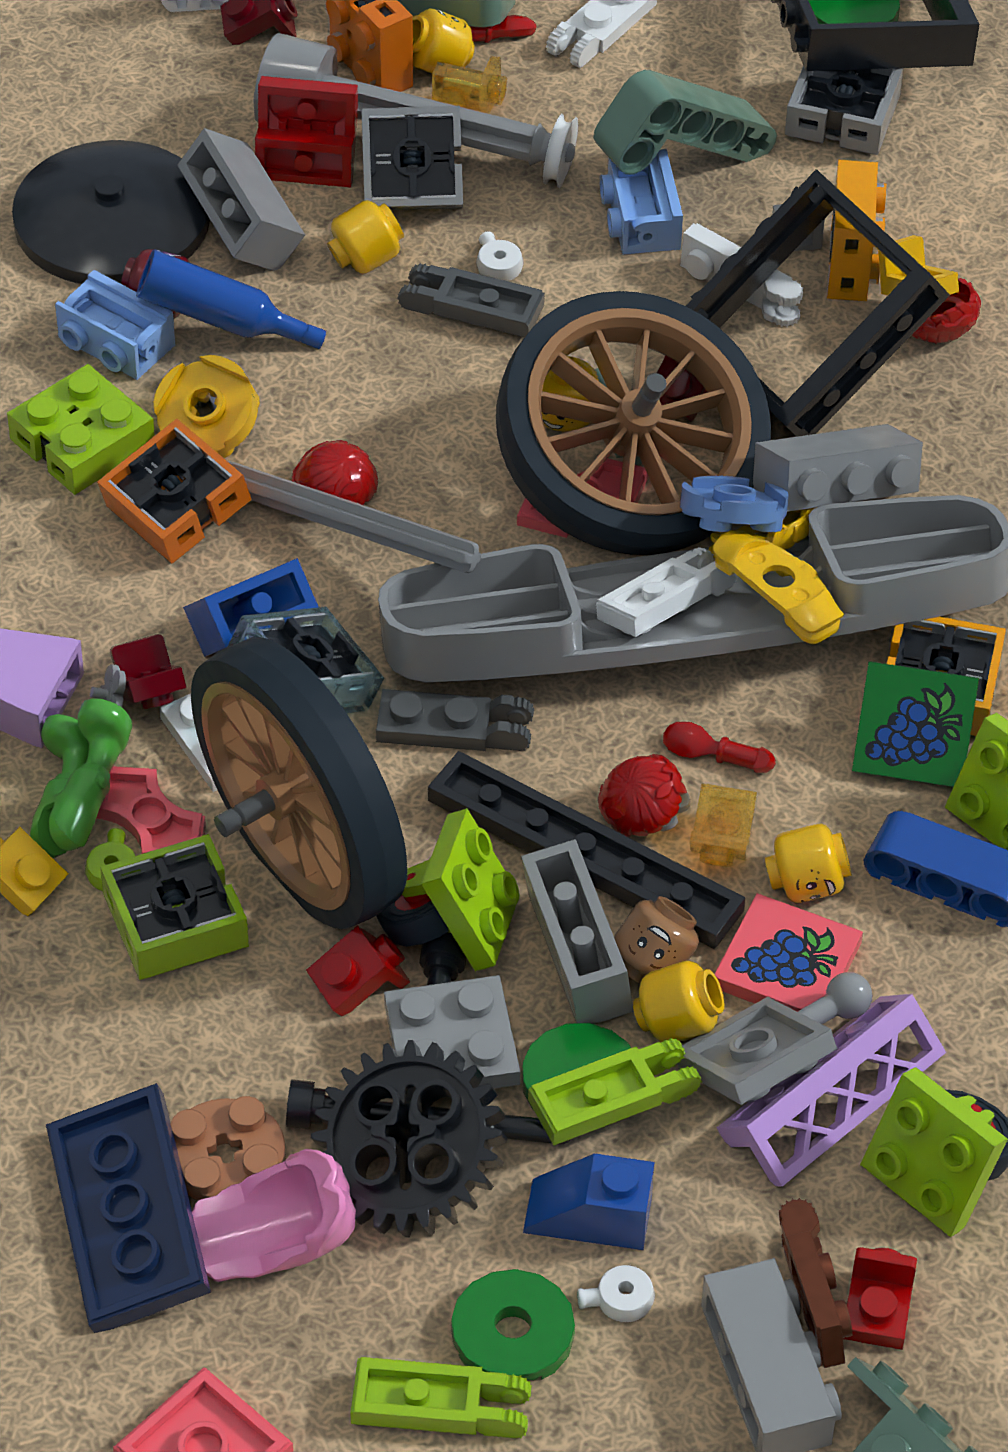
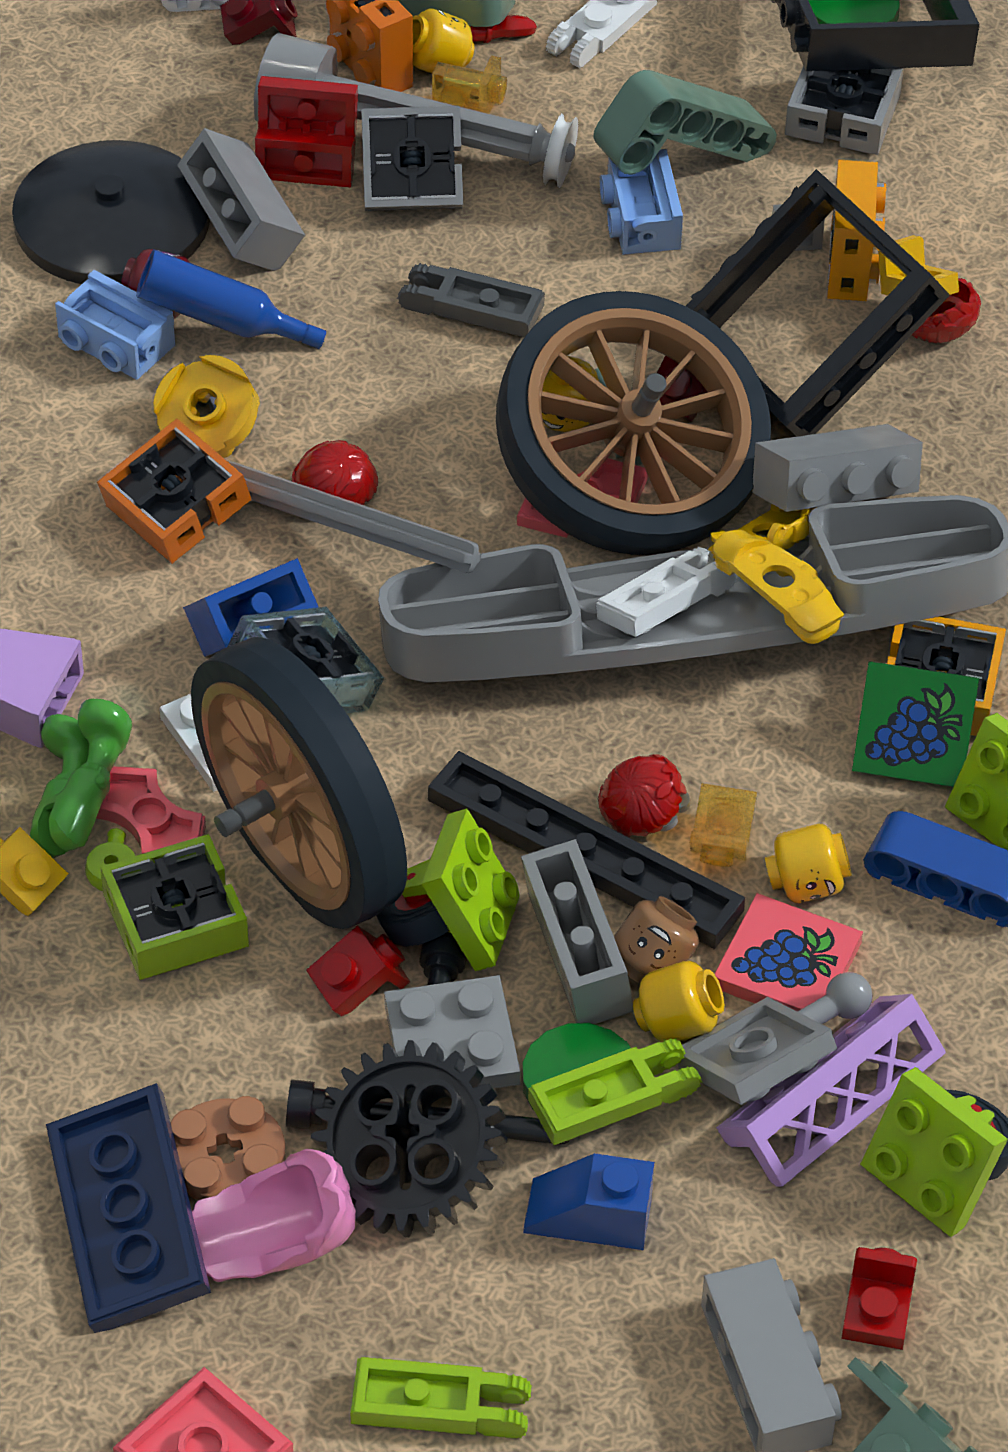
(80, 428): lime piece -> none
(114, 686): light grey plant -> none
(148, 671): dark red bracket -> none
(365, 237): yellow head -> none
(453, 720): dark grey hinge -> none
(498, 258): white piece -> none
(513, 1295): green tile -> none
(610, 1297): white piece -> none
(693, 742): red piece -> none
(705, 253): white hinge -> none
(731, 501): medium blue plate -> none
(813, 1279): copper hinge -> none

